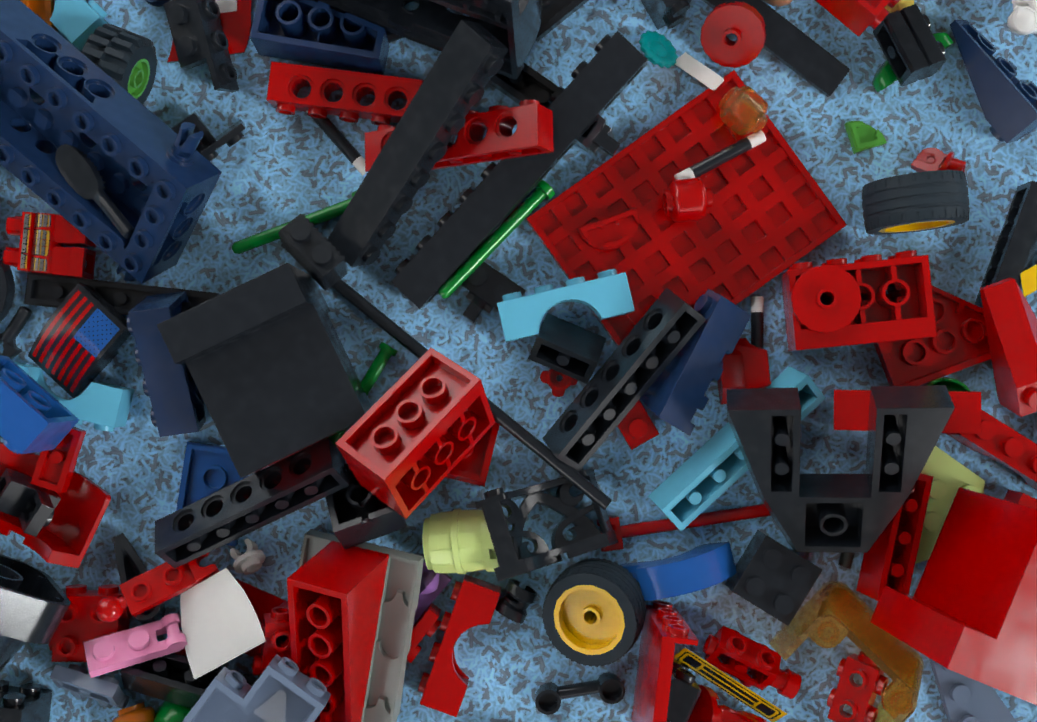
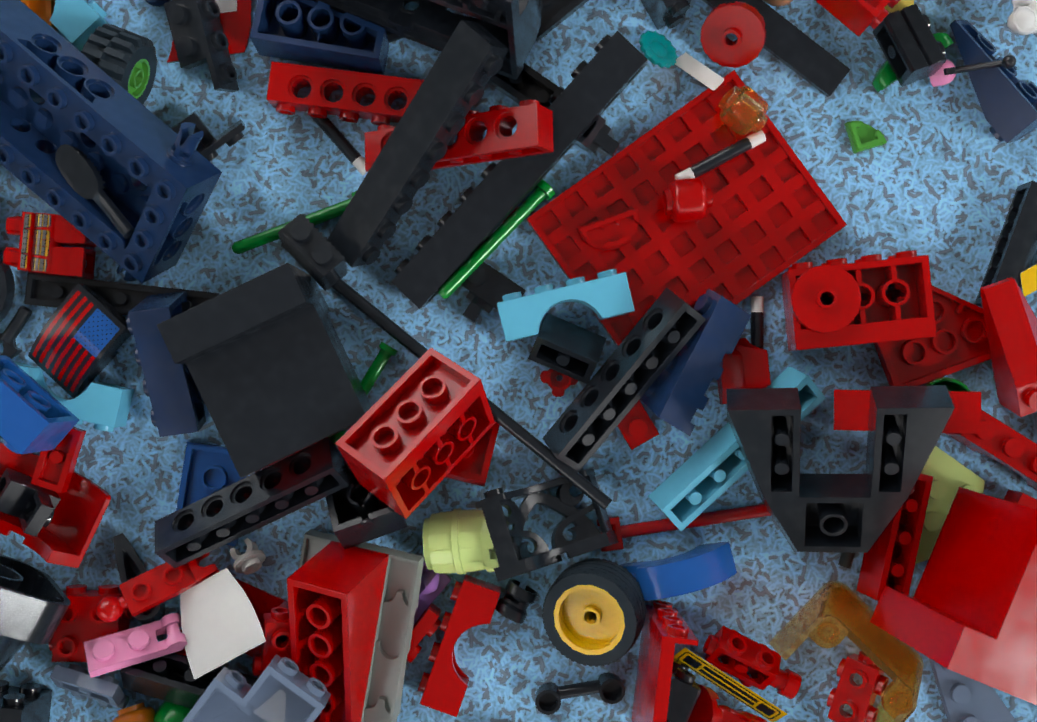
(773, 577): black brick -> none
(915, 202): black wheel -> none
(934, 159): red piece -> none
(948, 70): none -> hinge

